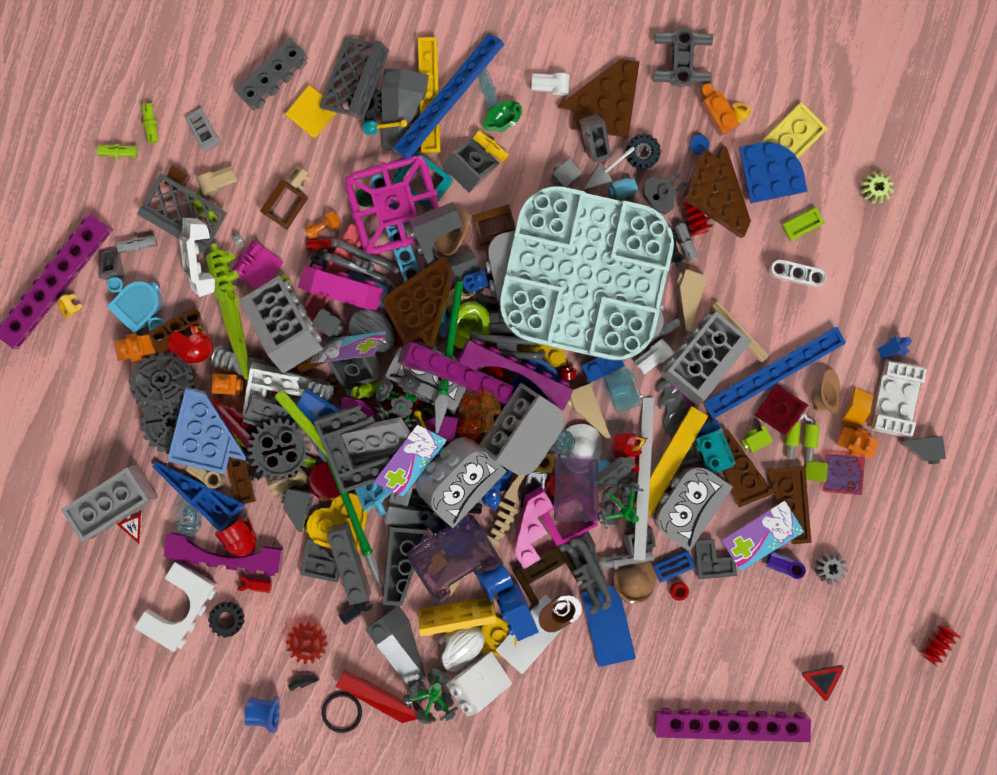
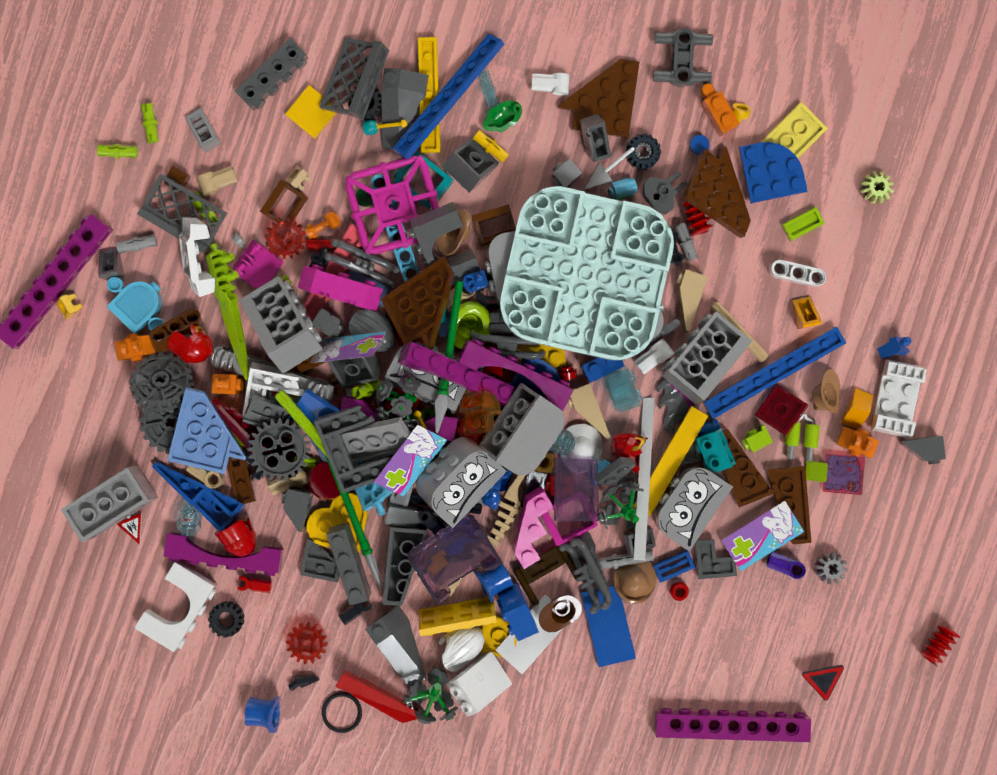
(277, 237): none -> clear red gear
(806, 312): none -> light orange slope

